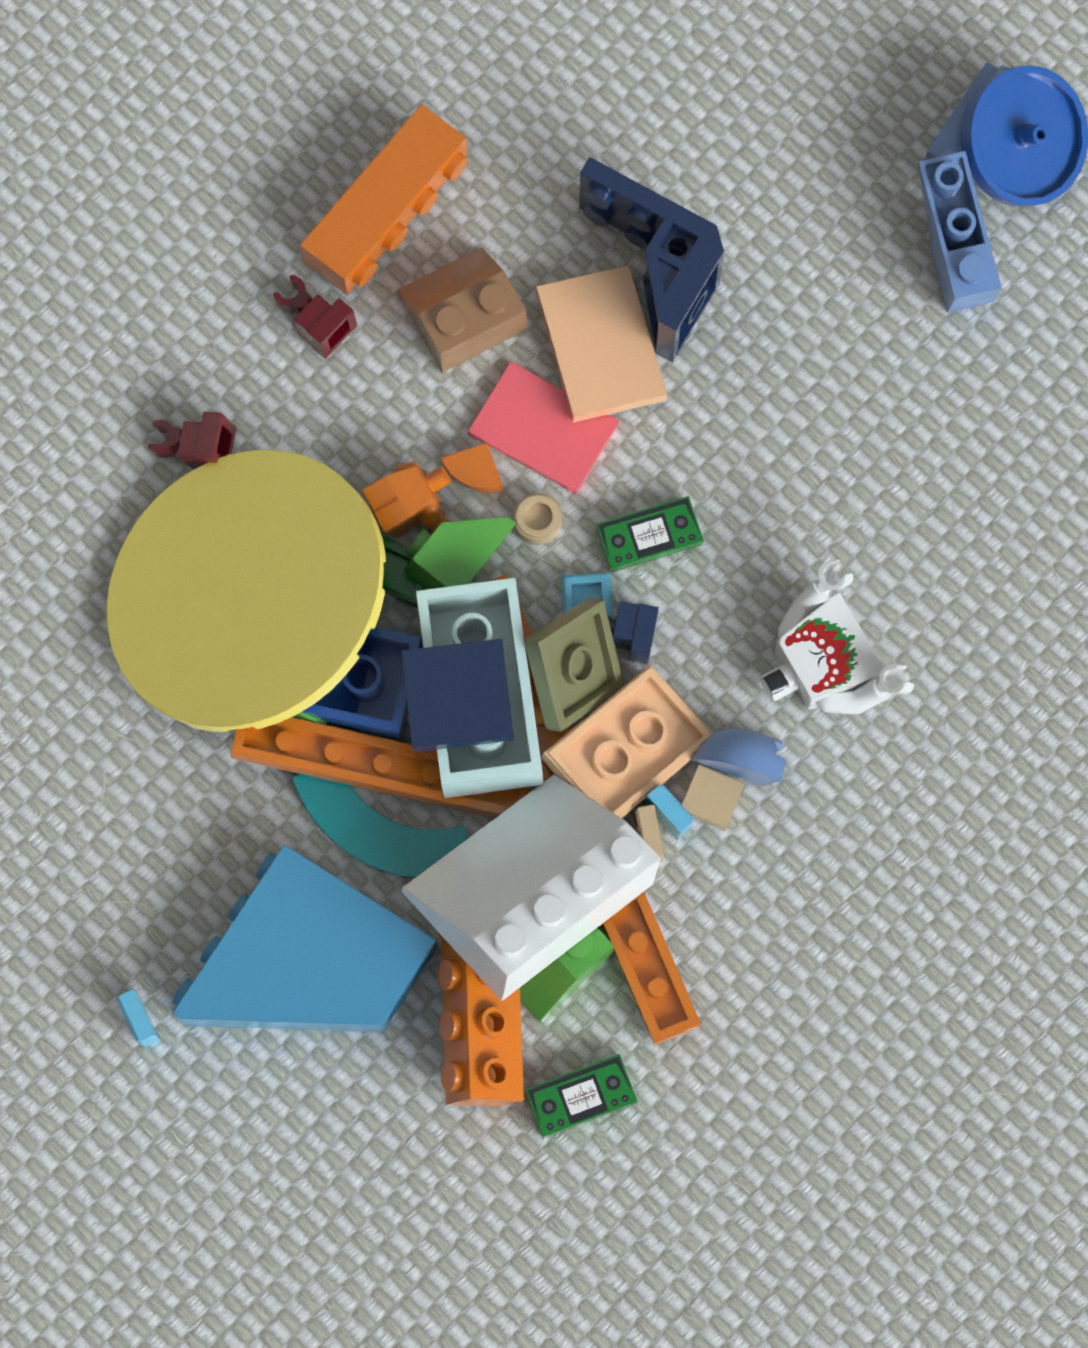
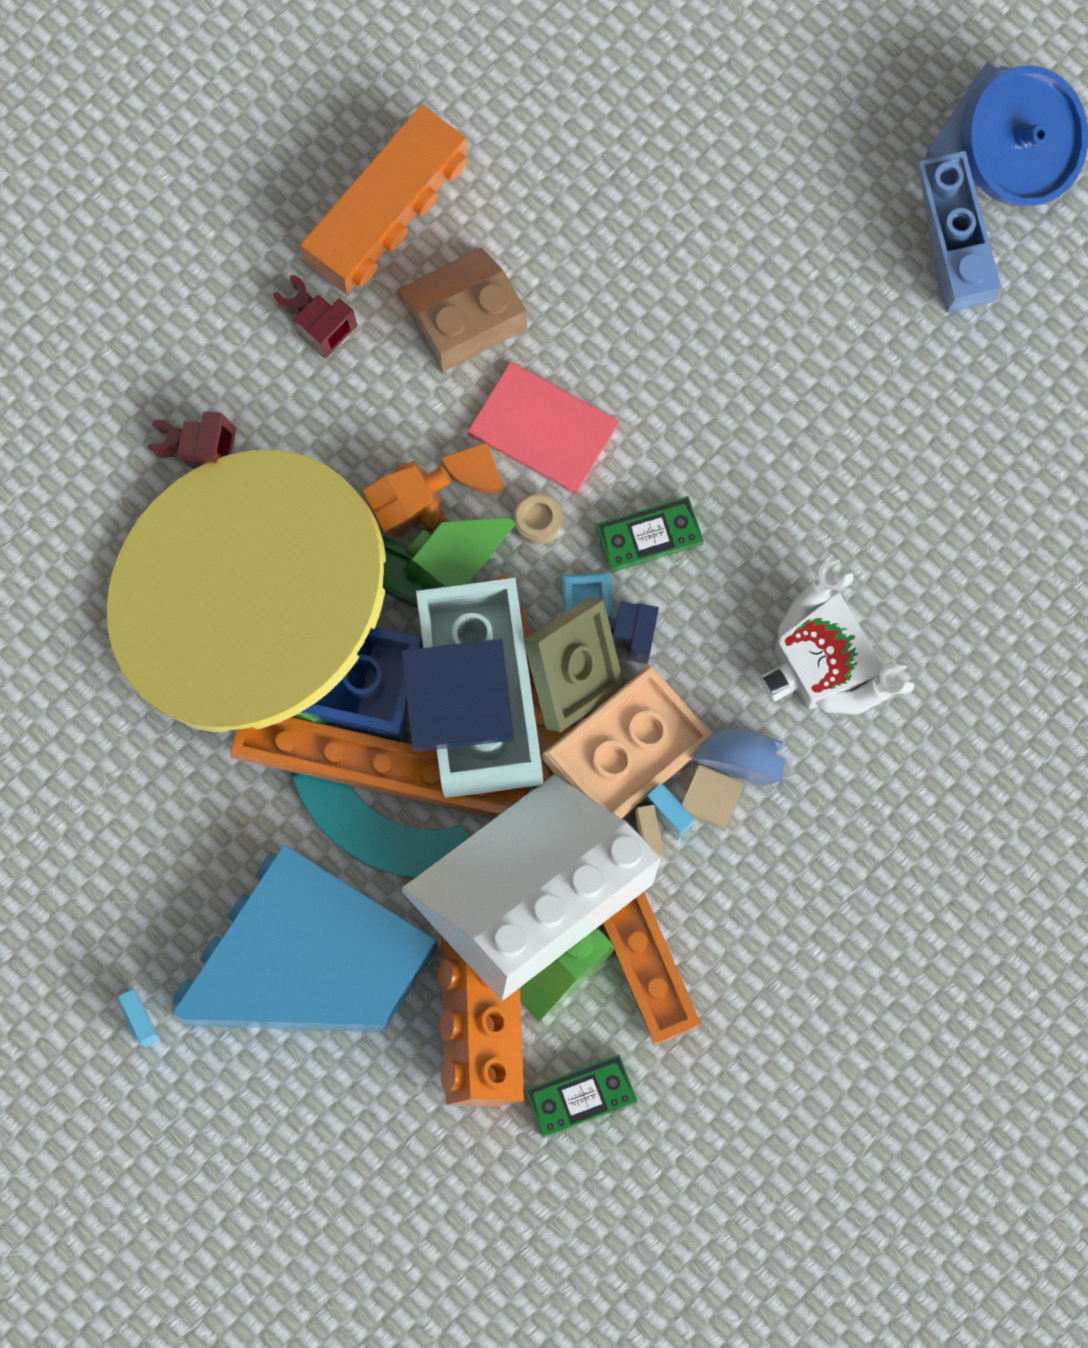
(601, 343): light nougat tile -> none
(679, 247): dark blue bracket -> none

